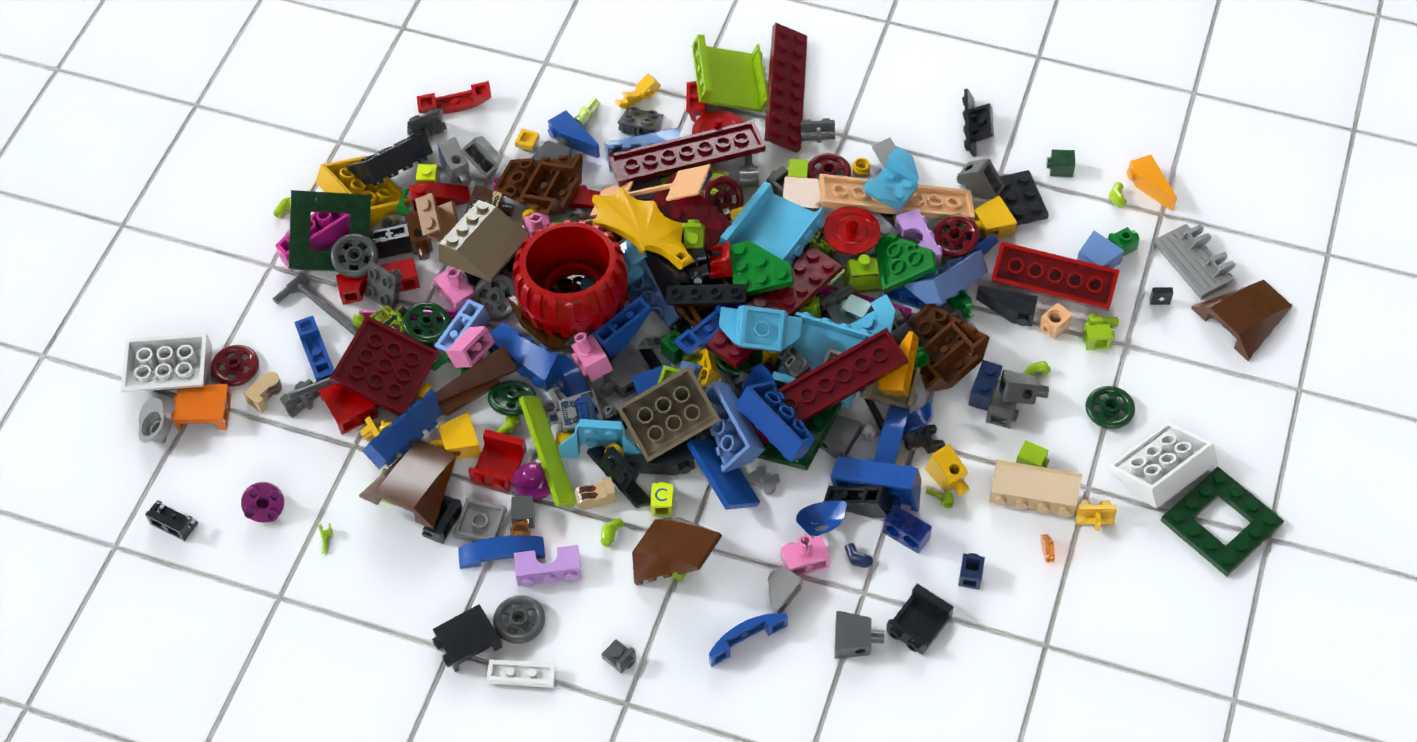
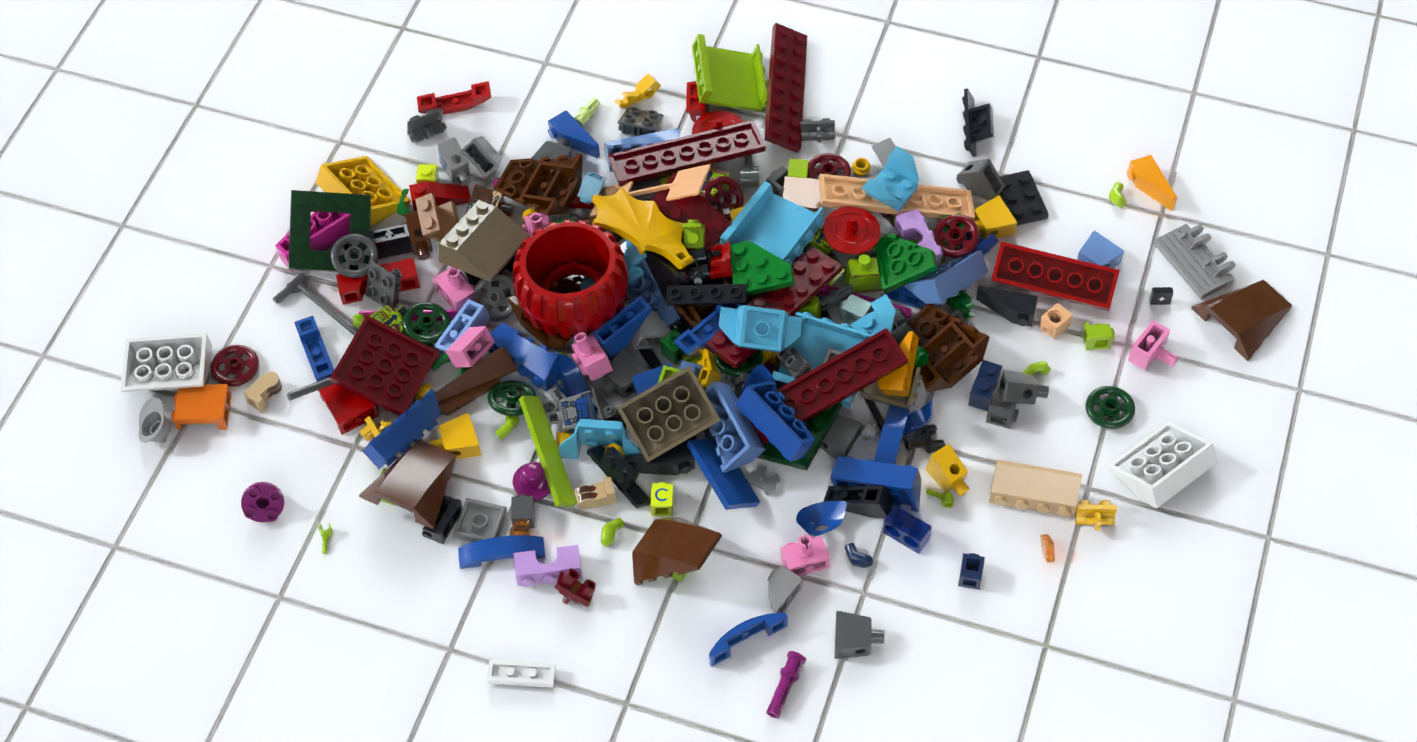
(170, 520): black hinge -> none
(283, 206): lime arm -> none
(297, 405): dark grey hips -> none
(389, 219): dark tan hinge -> none
(392, 159): black wedge -> none
(465, 637): black panel -> none
(498, 460): red panel -> none
(506, 608): dark grey plate -> none
(527, 139): yellow plate -> none
(573, 590): none -> dark red hips
(591, 186): none -> medium azure slope
(619, 656): dark grey bracket -> none
(789, 675): none -> magenta pin
(920, 619): black panel -> none
(1033, 455): lime brick -> none
(1061, 163): dark green brick -> none
(1093, 319): lime arm -> none
(1125, 239): green brick -> none
(1150, 347): none -> bright pink brick
(1219, 484): dark green plate -> none

